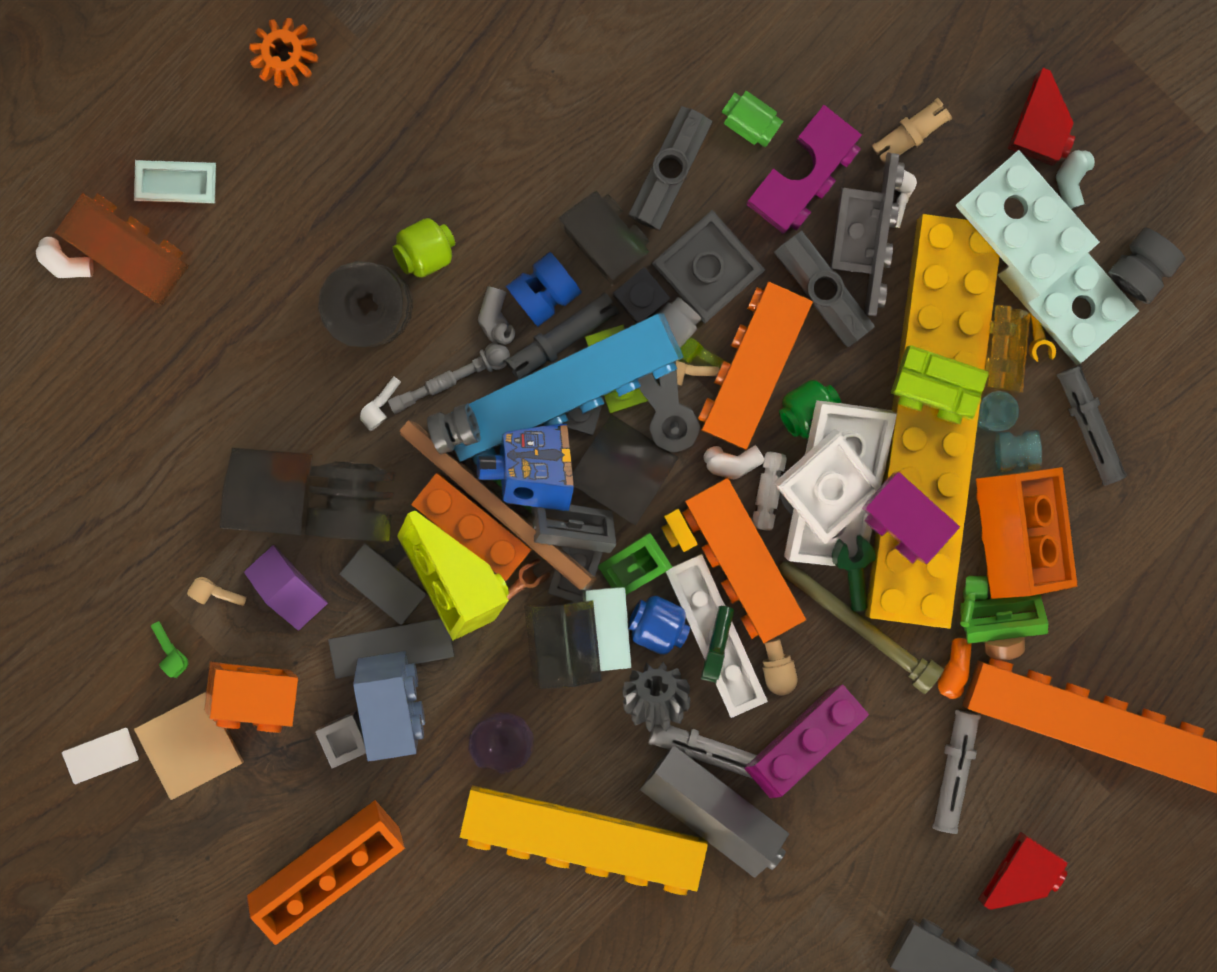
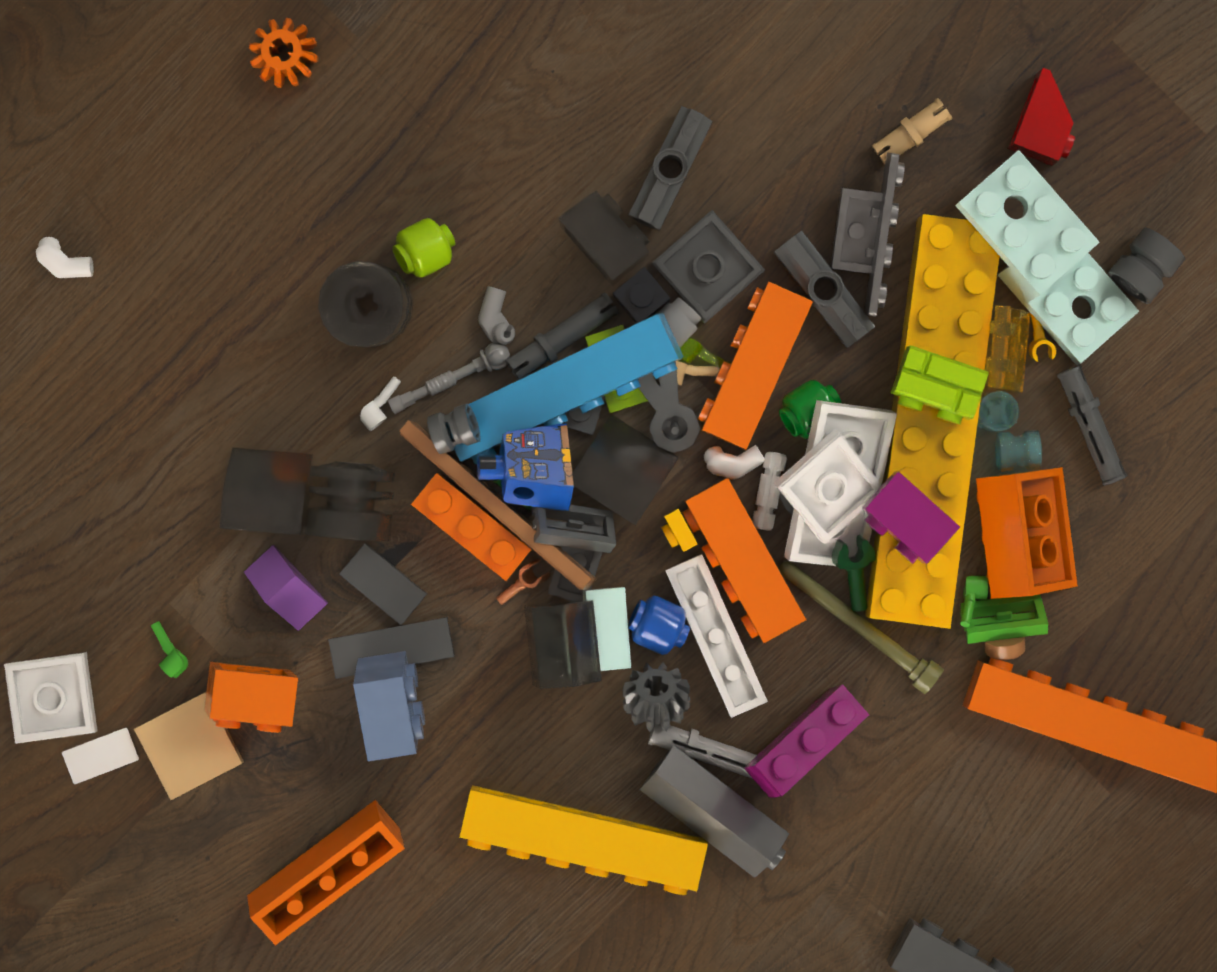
(50, 697): none -> white tile
(123, 247): clear orange brick -> none
(174, 181): light aqua tile -> none
(203, 588): tan hand -> none
(342, 739): light grey panel -> none
(454, 577): neon yellow slope -> none
(501, 742): hair -> none
(546, 274): blue wheel -> none
(635, 564): bright green slope -> none
(716, 651): dark green bar -> none
(751, 118): bright green brick -> none
(779, 669): tan cylinder -> none
(785, 200): magenta arch -> none
(908, 186): white hand -> none
(956, 671): orange arm -> none
(956, 772): light grey pin -> none
(1024, 875): red slope -> none
(1071, 174): light aqua arm -> none

